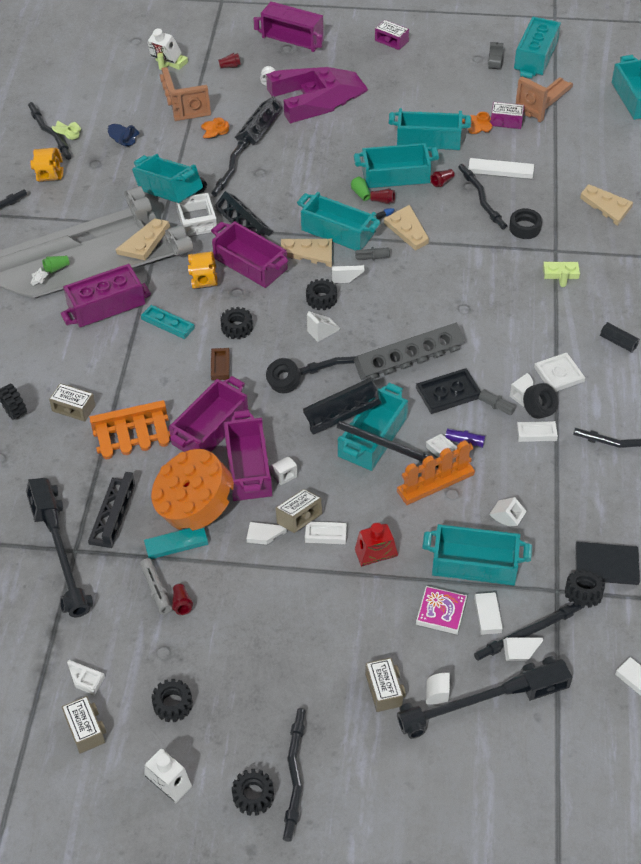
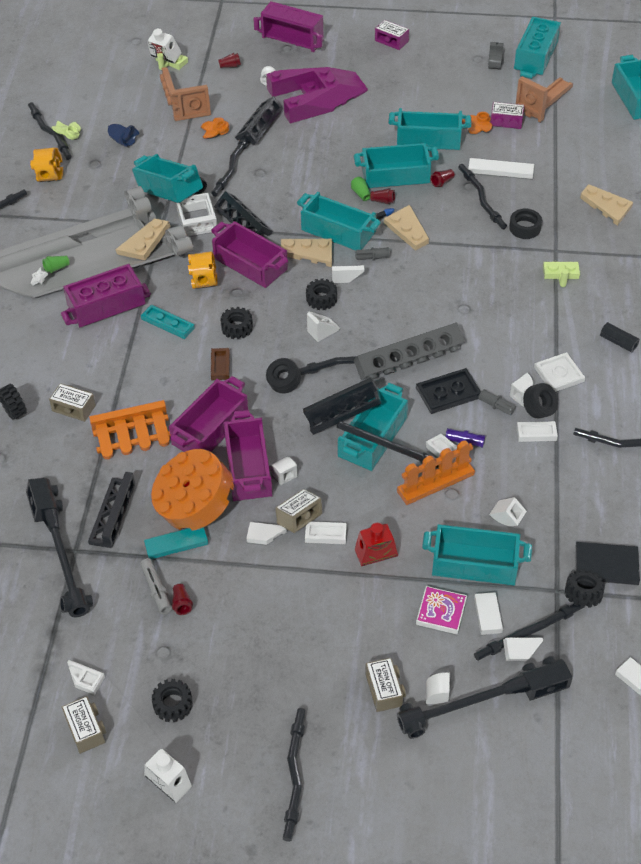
(253, 805): black tyre -> none

